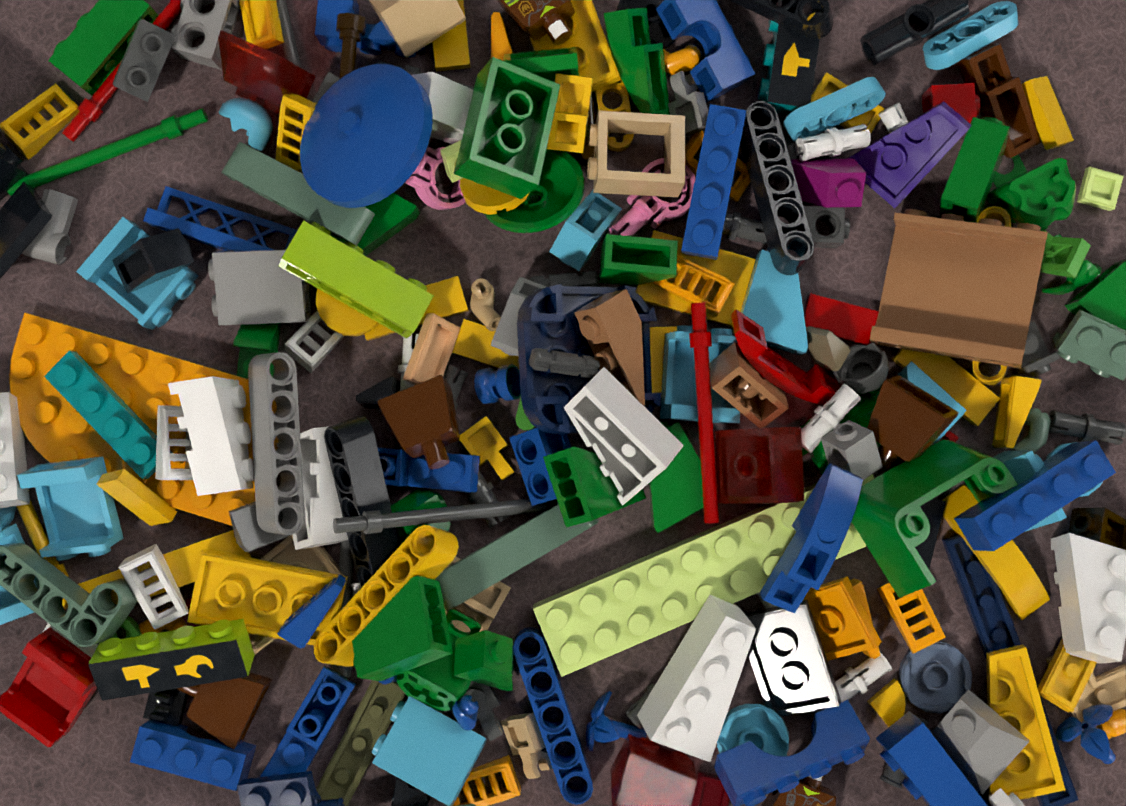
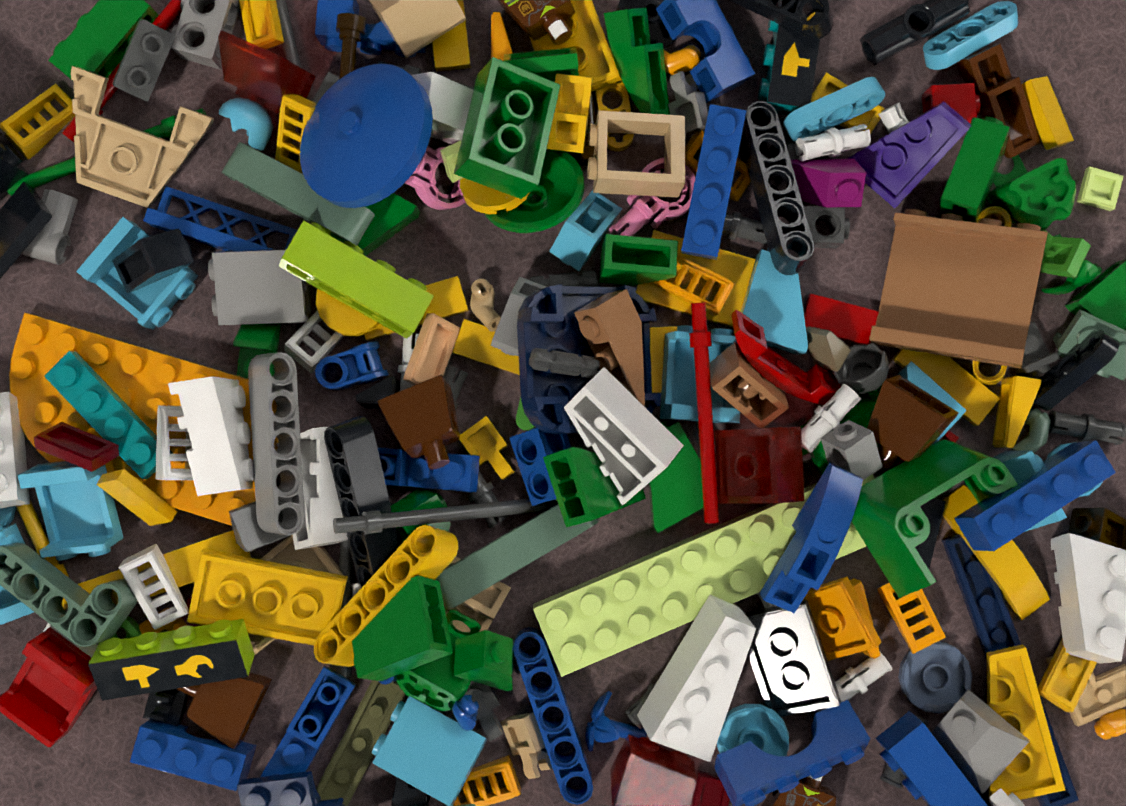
(76, 446): none -> dark red tile
(124, 158): none -> tan wing
(306, 619): blue slope -> none
(354, 367): none -> blue piece
(497, 384): blue wheel -> none
(889, 702): yellow tile -> none
(1076, 369): none -> black beam
(1092, 739): blue plant -> none

